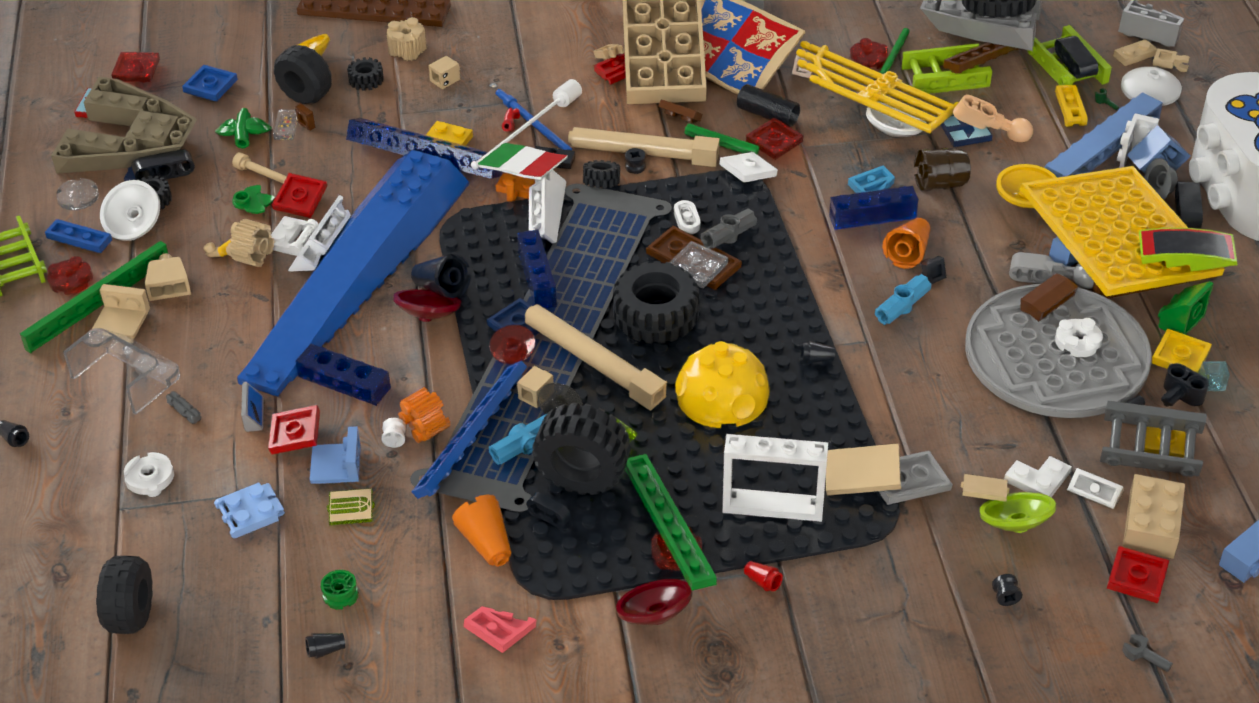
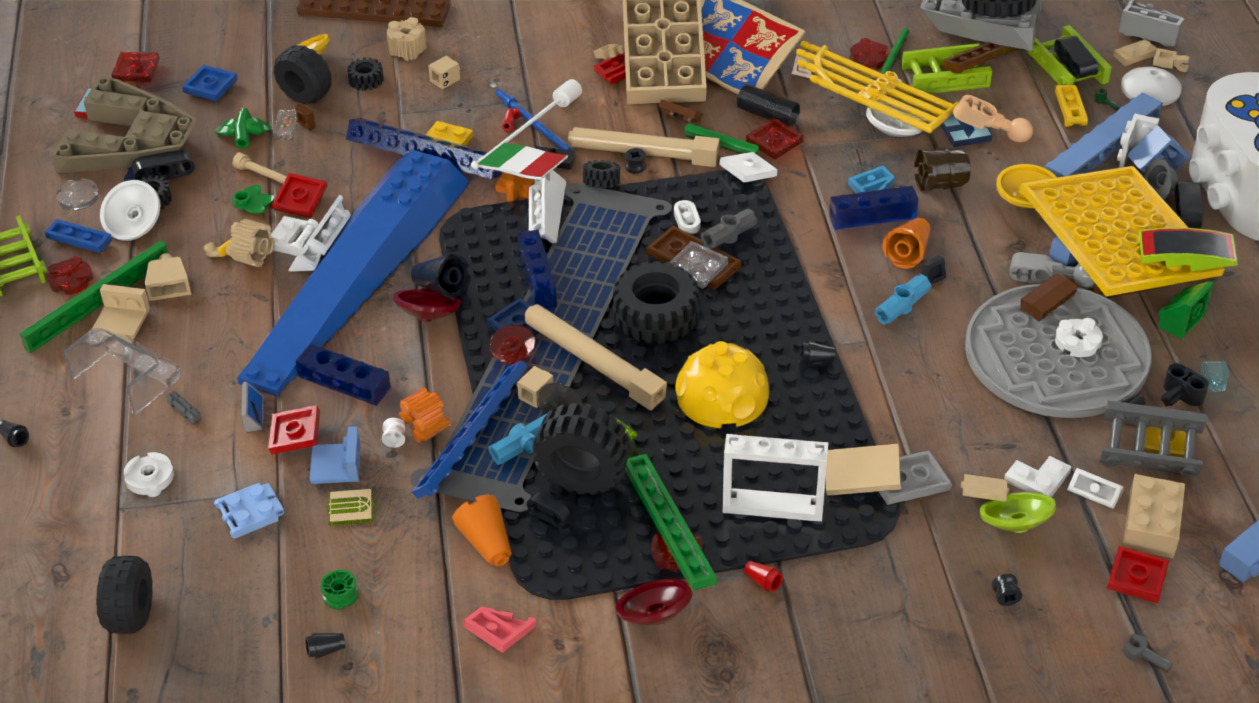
(1181, 349): yellow plate -> none

